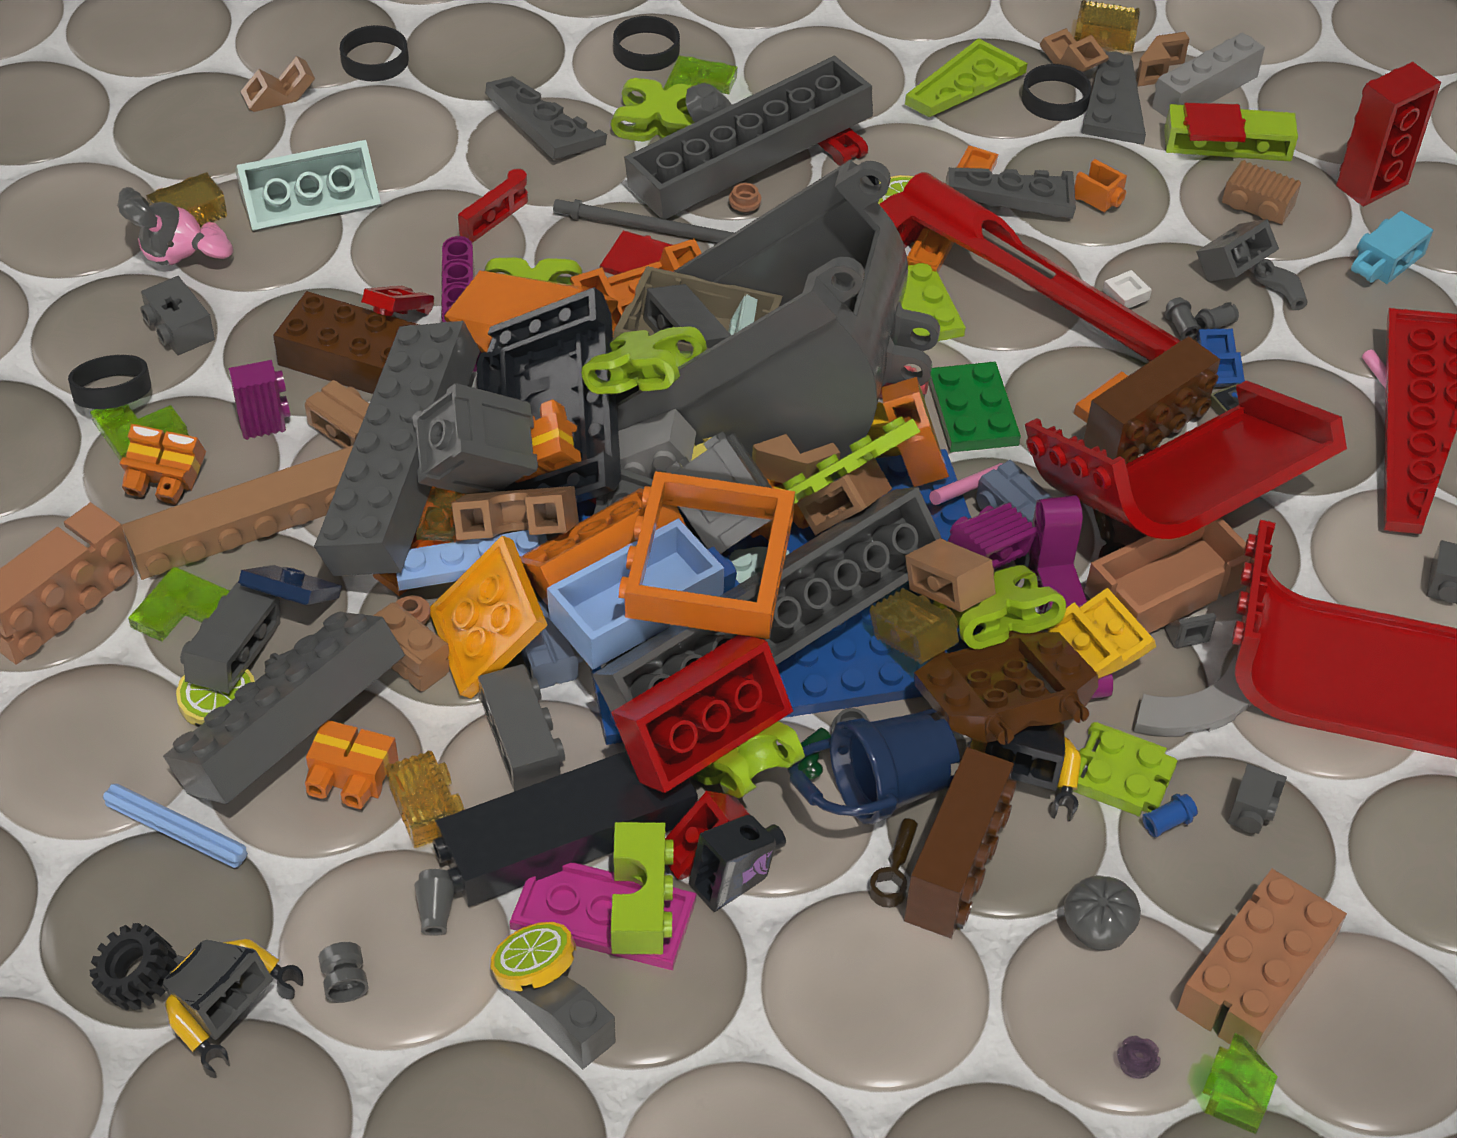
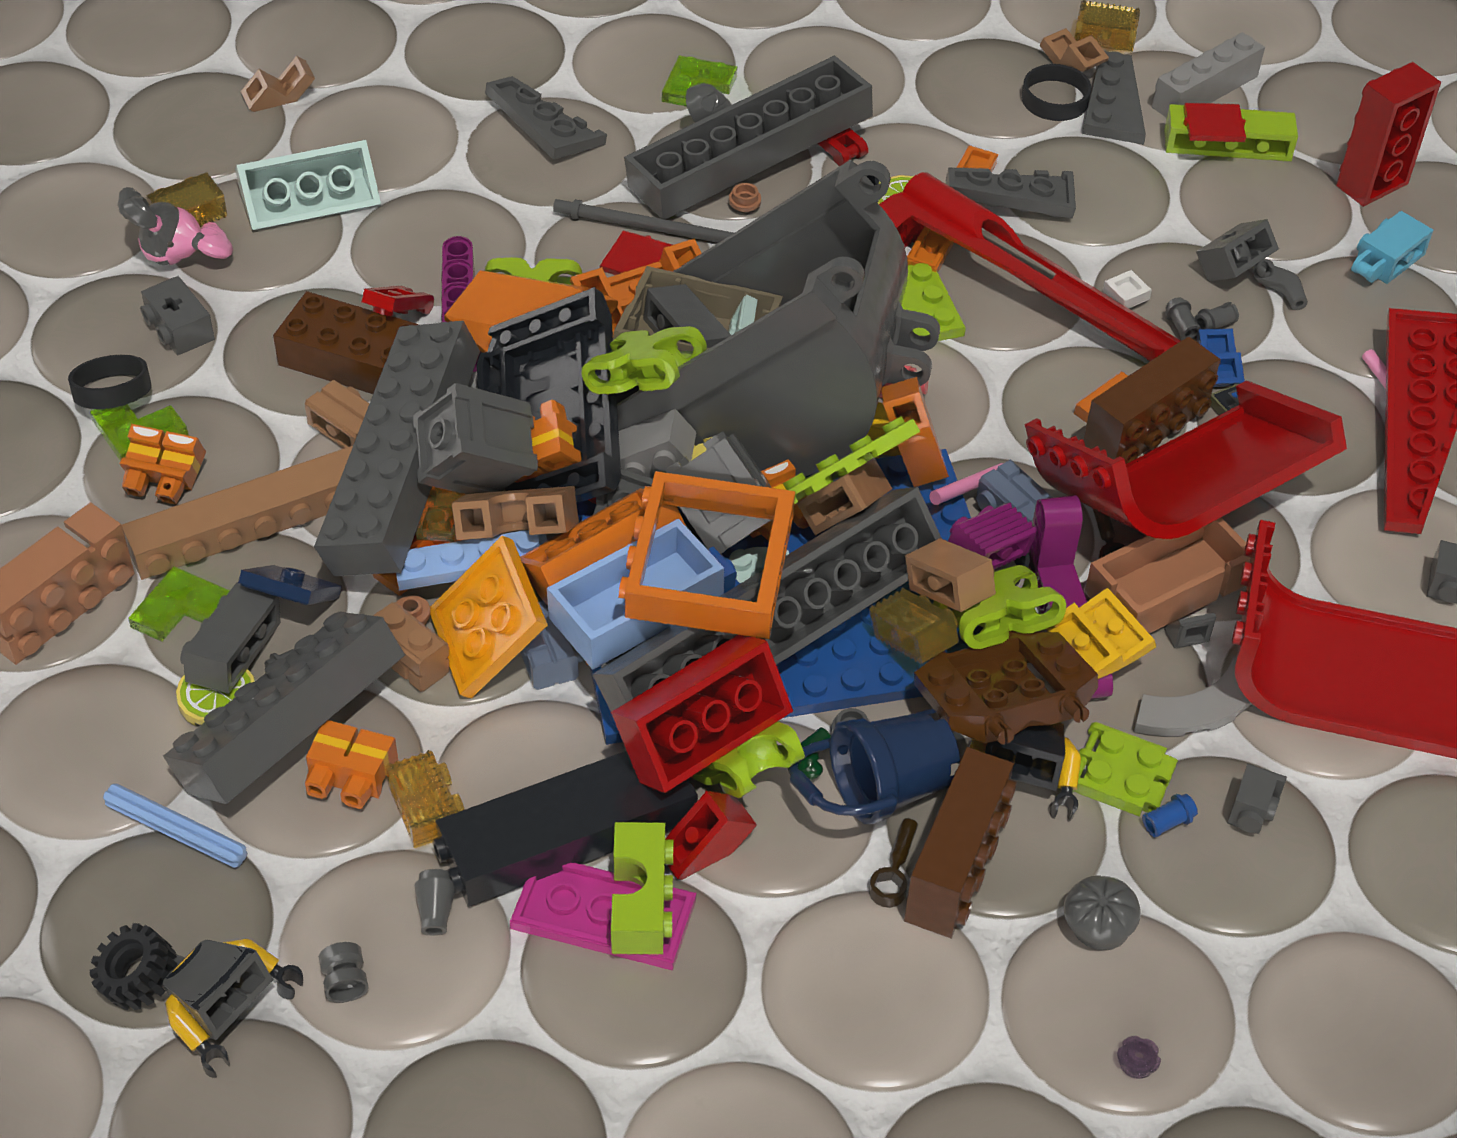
(258, 398): magenta brick -> none
(372, 34): black tyre -> none
(494, 206): red plate -> none
(520, 726): dark grey brick -> none
(533, 956): tile -> none
(569, 1018): dark grey slope -> none
(646, 62): black tyre -> none
(654, 113): lime piece -> none
(733, 859): black torso -> none
(781, 460): medium nougat slope -> none
(964, 77): lime wing -> none
(973, 407): green plate -> none
(1102, 187): orange window -> none
(1162, 53): medium nougat slope -> none
(1239, 1085): clear neon green slope -> none
(1261, 192): medium nougat brick -> none
(1262, 960): nougat piece -> none

